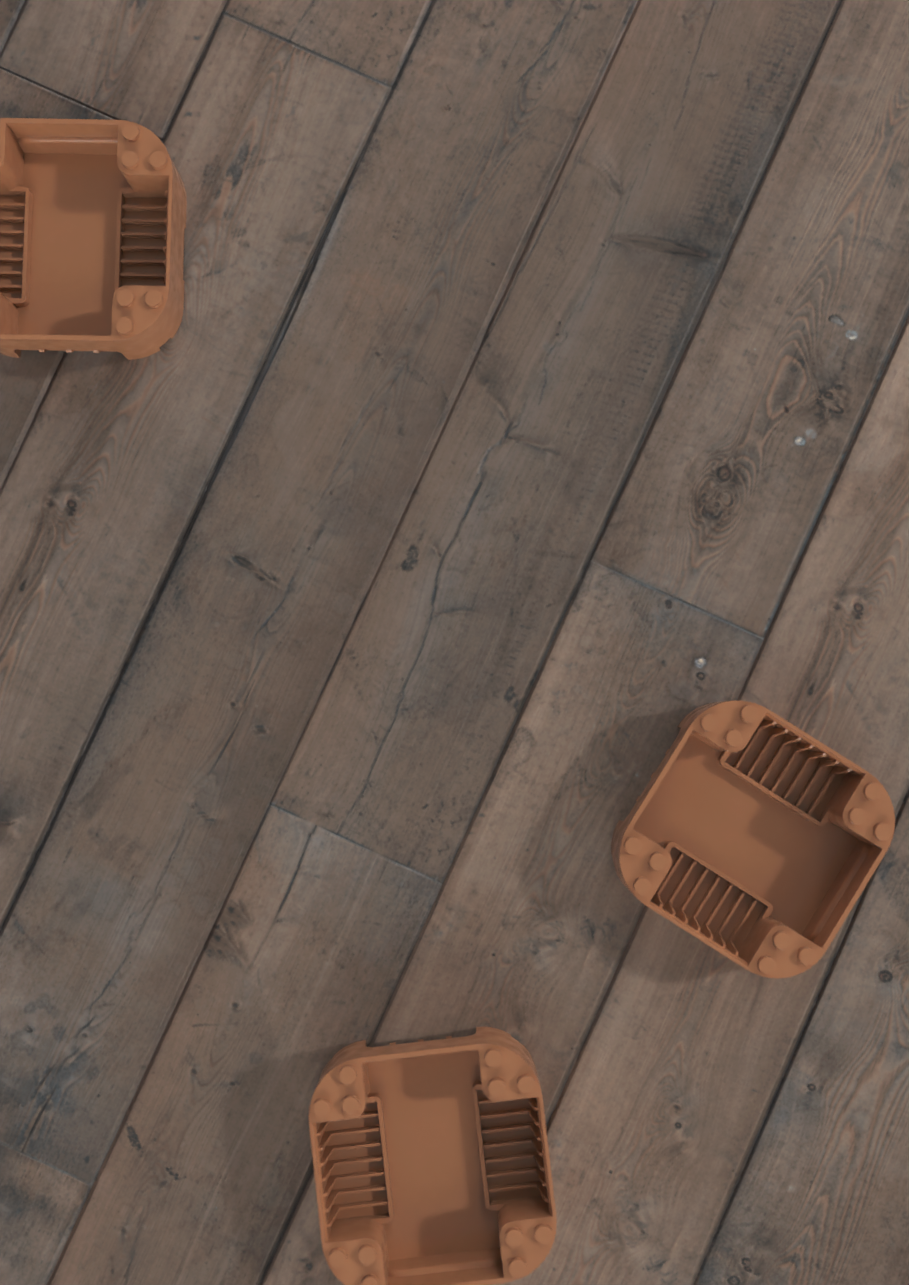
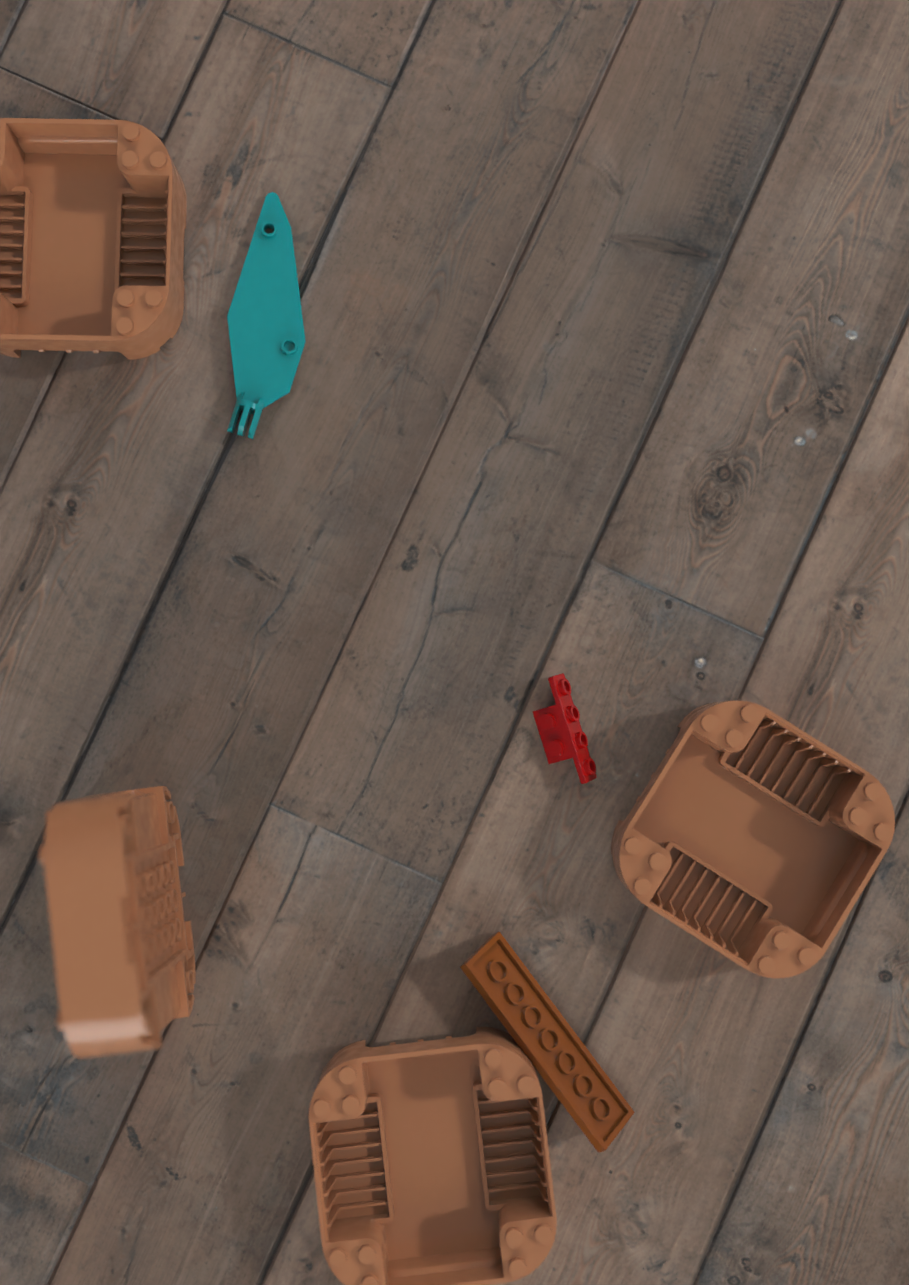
(118, 920): none -> nougat container
(265, 319): none -> teal wing
(548, 1041): none -> dark orange plate
(562, 731): none -> red bracket

